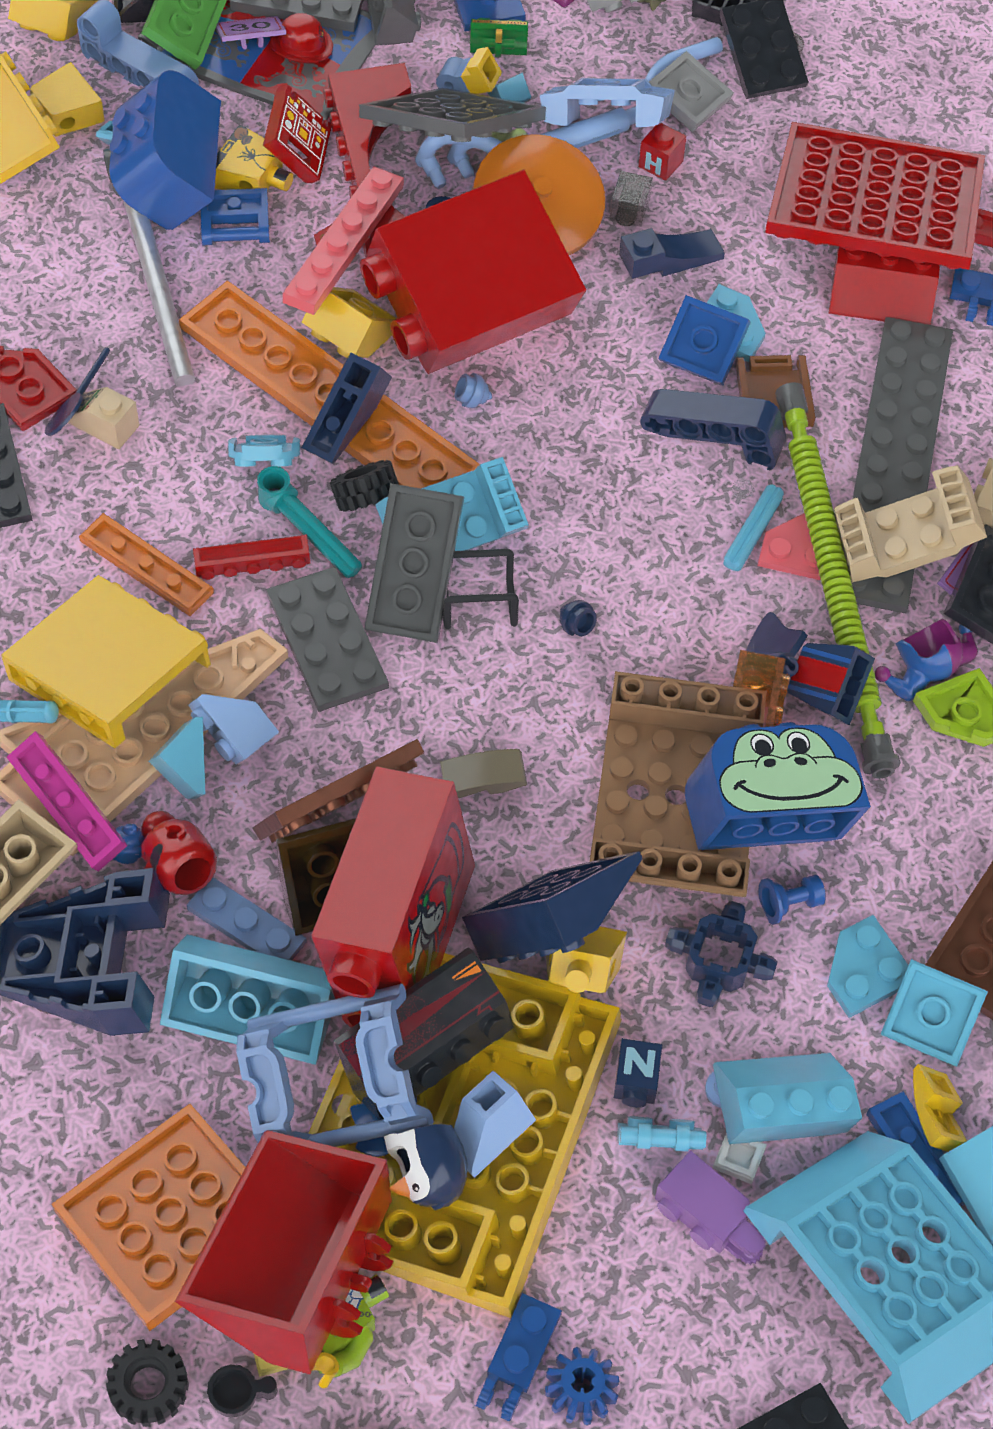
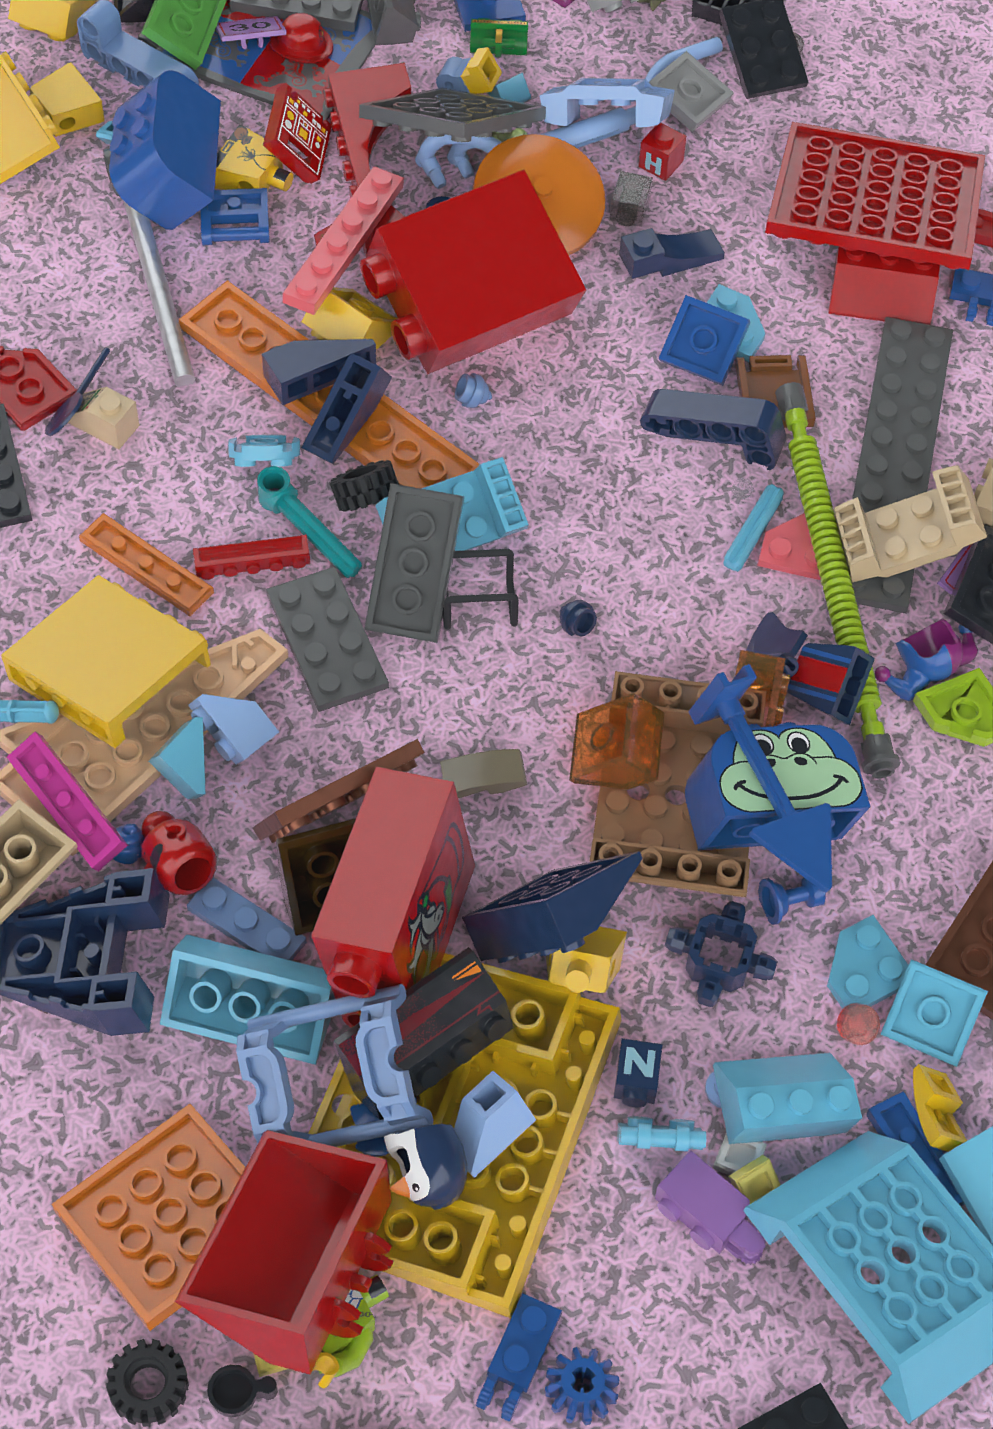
(310, 365): none -> dark blue slope
(617, 744): none -> clear orange slope
(755, 1178): none -> light yellow tile
(796, 837): none -> blue piece
(858, 1023): none -> clear red tile

